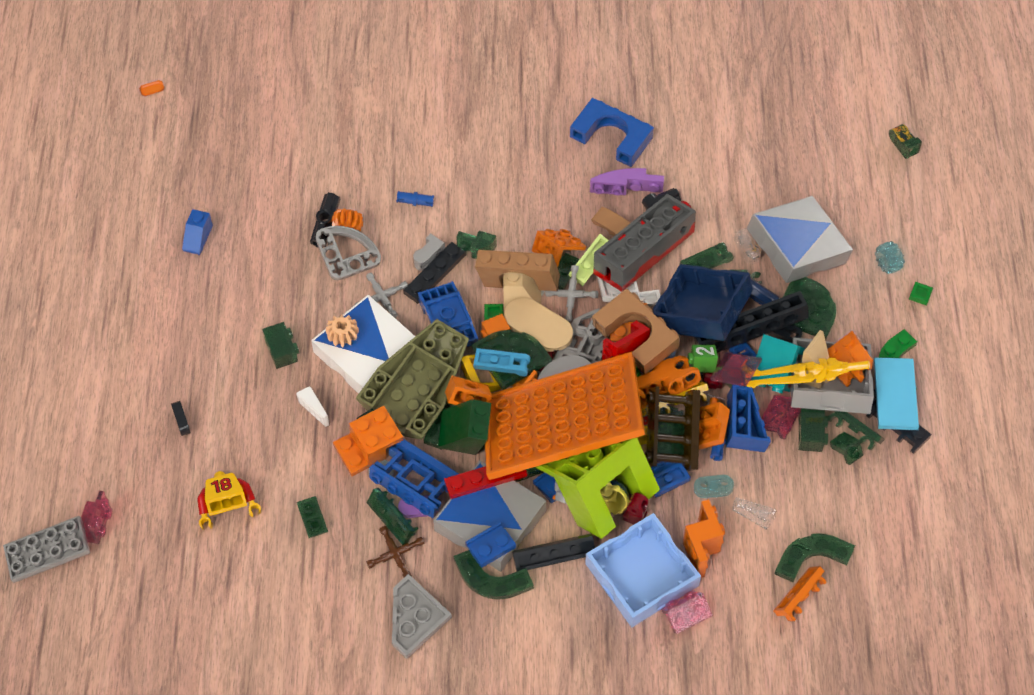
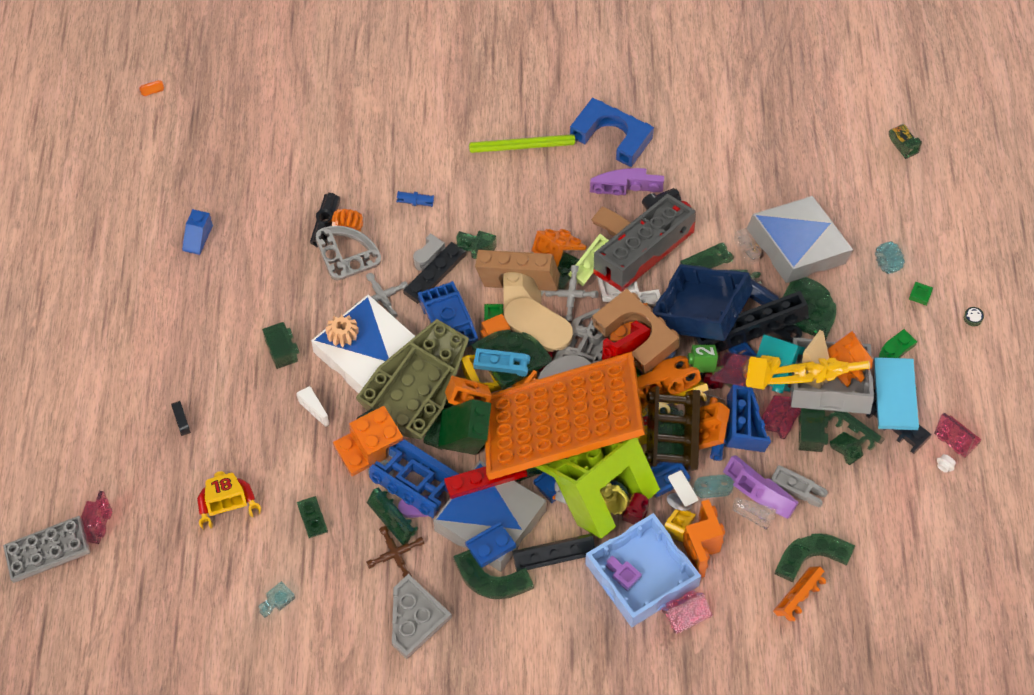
(277, 597): none -> clear light blue plate
(522, 143): none -> lime axle
(624, 574): none -> medium lavender plate
(675, 502): none -> flat silver sticker
(676, 523): none -> yellow slope
(683, 488): none -> white sticker
(759, 489): none -> medium lavender slope
(761, 371): none -> yellow slope
(798, 486): none -> light grey hinge
(946, 463): none -> white plate
(956, 435): none -> clear pink bracket
(973, 316): none -> tile

